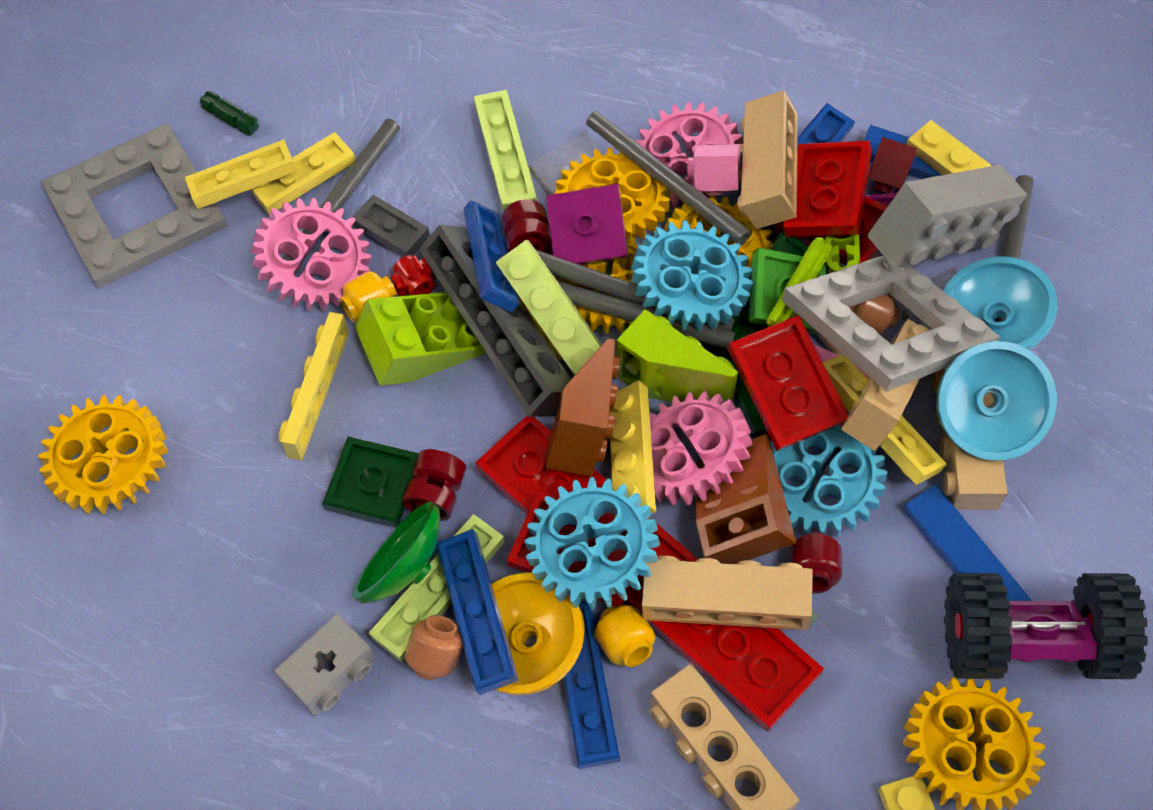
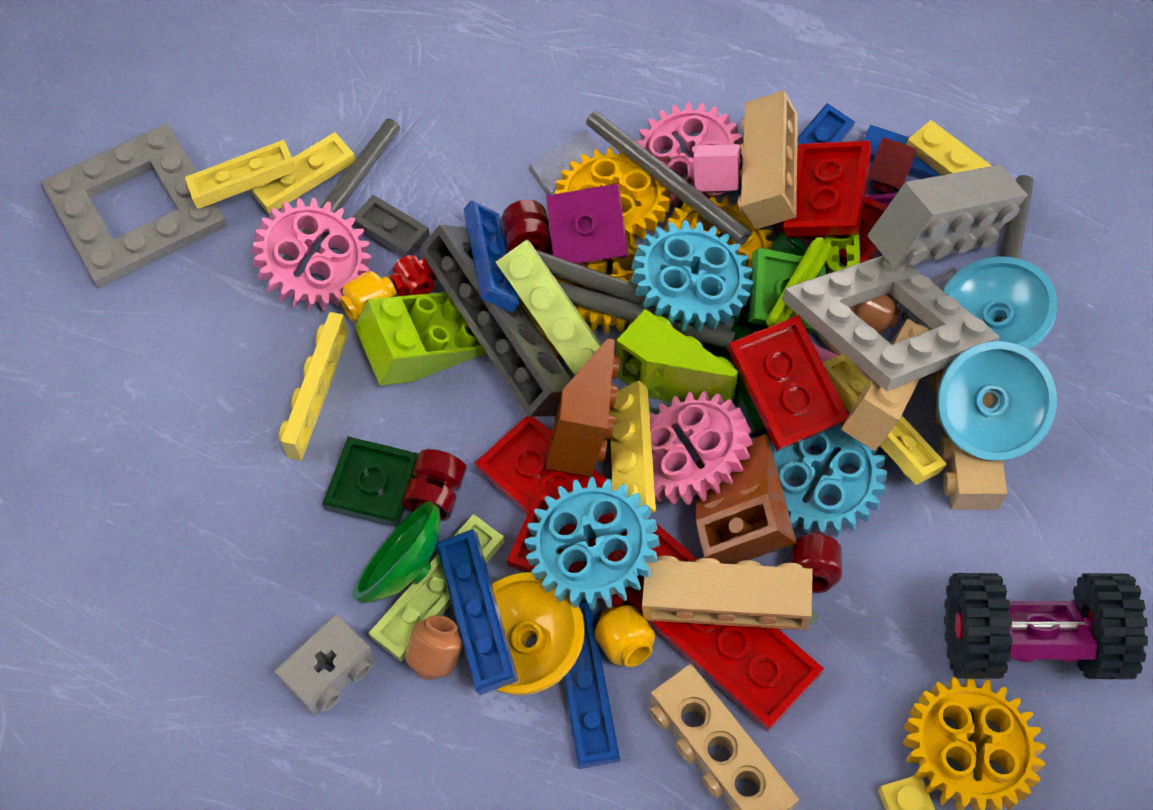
(103, 454): yellow gear -> none
(229, 113): dark green axle -> none
(504, 148): yellowish green plate -> none
(957, 540): blue tile -> none

